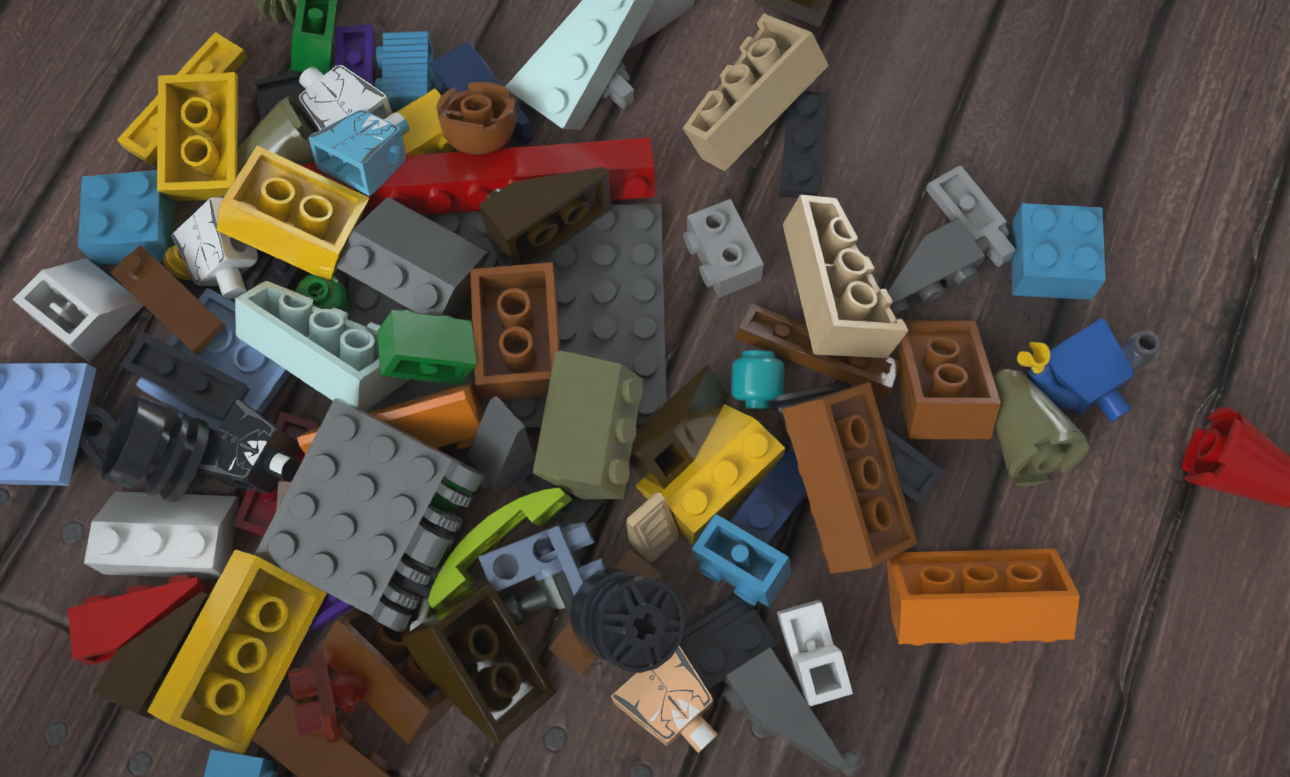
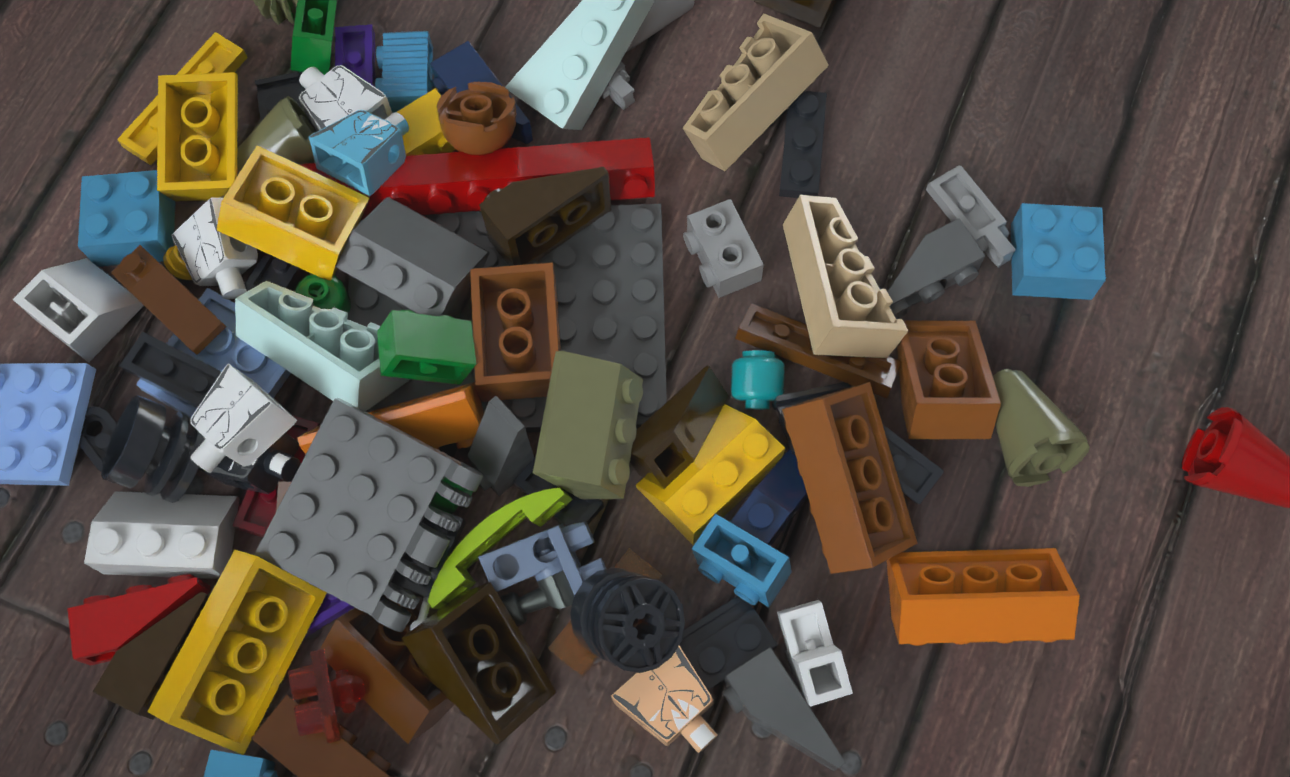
(237, 421): none -> white torso
(652, 528): tan slope -> none
(1090, 368): blue torso -> none

